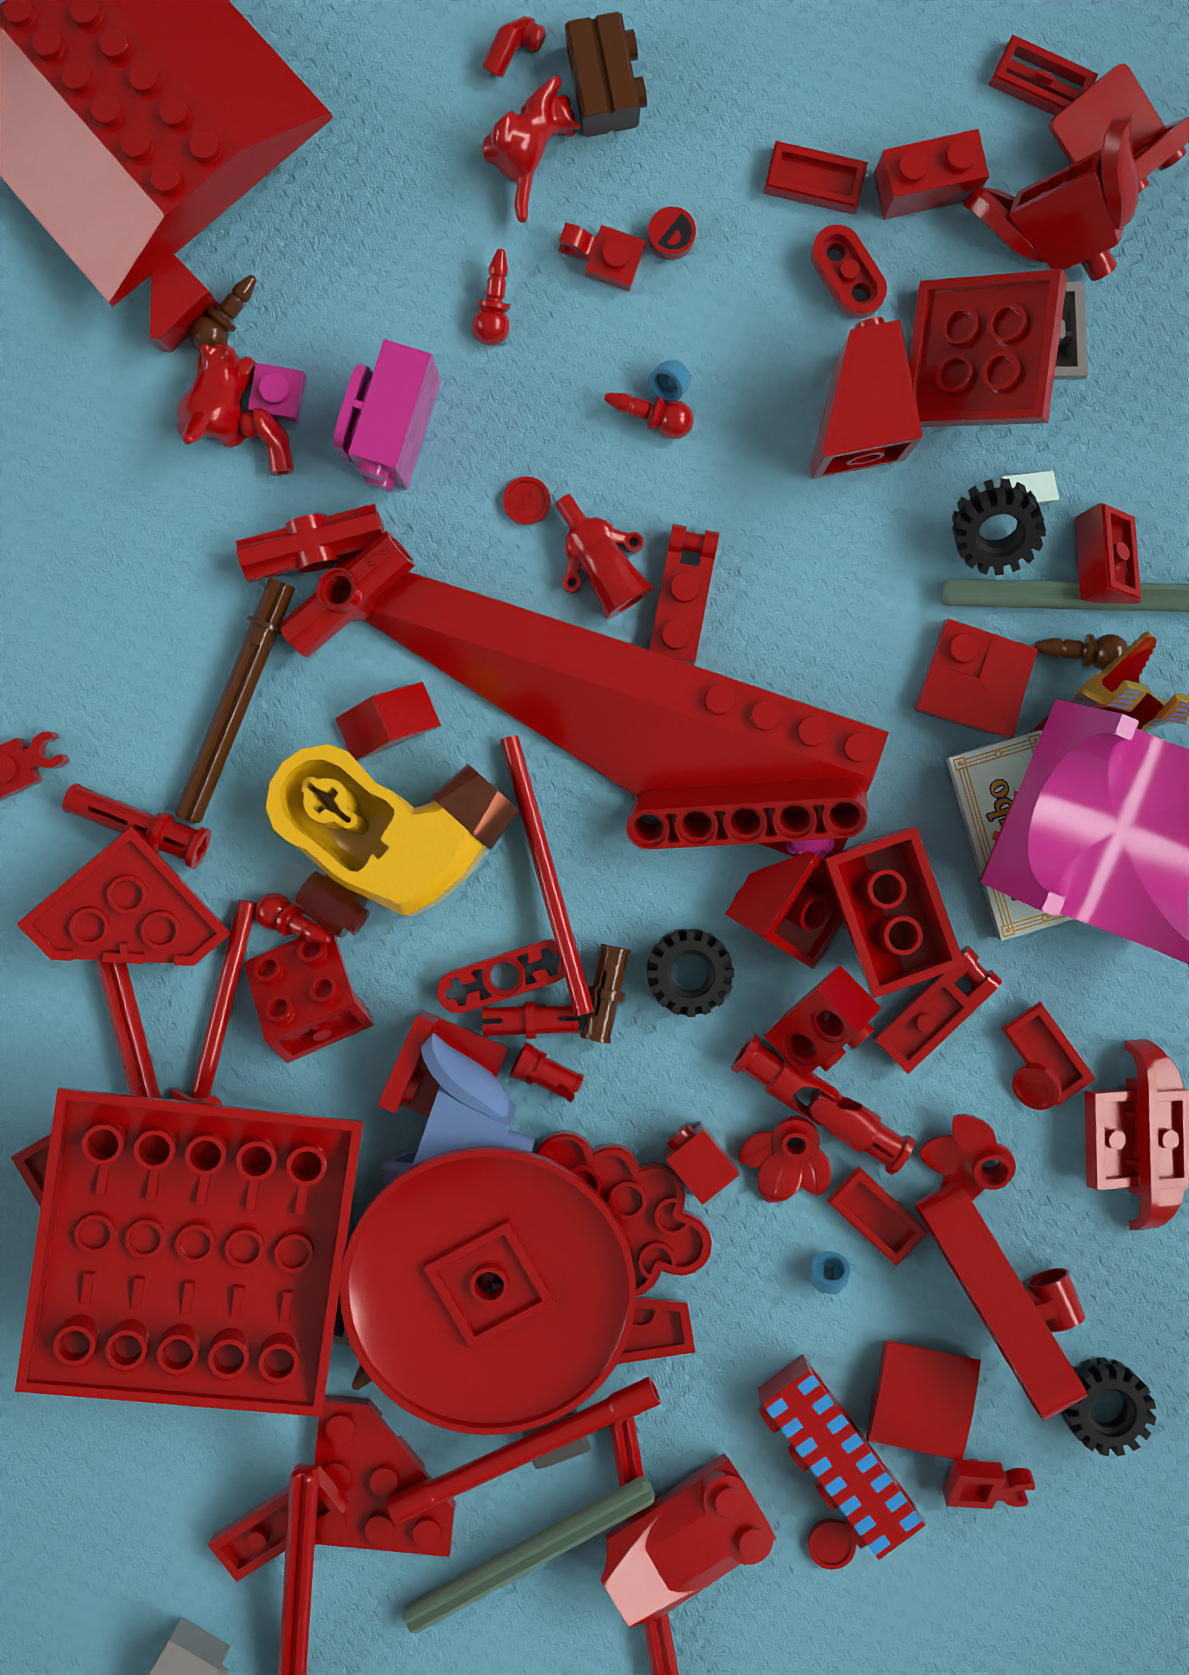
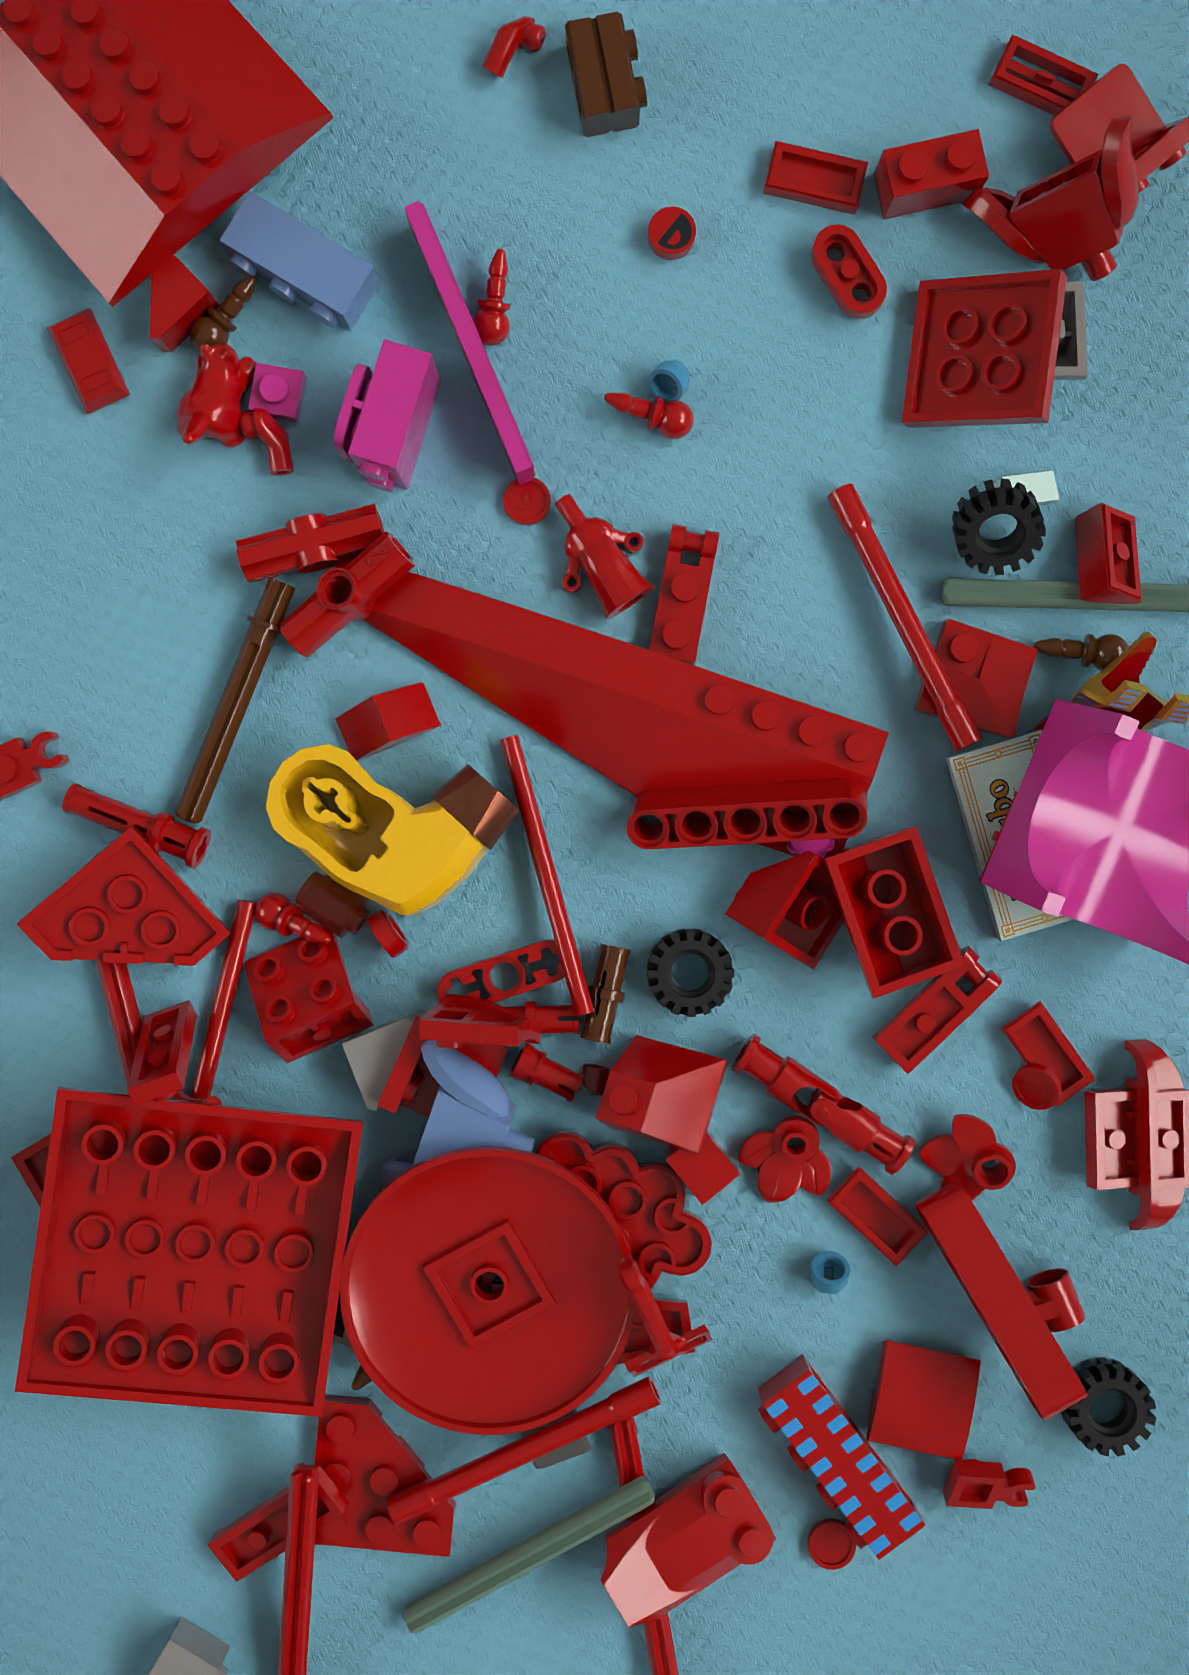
(88, 361): none -> red tile
(162, 1054): none -> red plate
(299, 262): none -> medium blue brick
(374, 1056): none -> light grey slope
(388, 933): none -> red tile
(470, 342): none -> dark pink tile
(473, 1020): none -> red plate
(521, 138): red animal -> none
(595, 1078): none -> clear red hand
(610, 256): red plate -> none
(662, 1093): none -> red slope
(664, 1344): none -> red piece
(823, 1022): red brick -> none
(869, 403): red slope -> none
(950, 708): none -> red piece

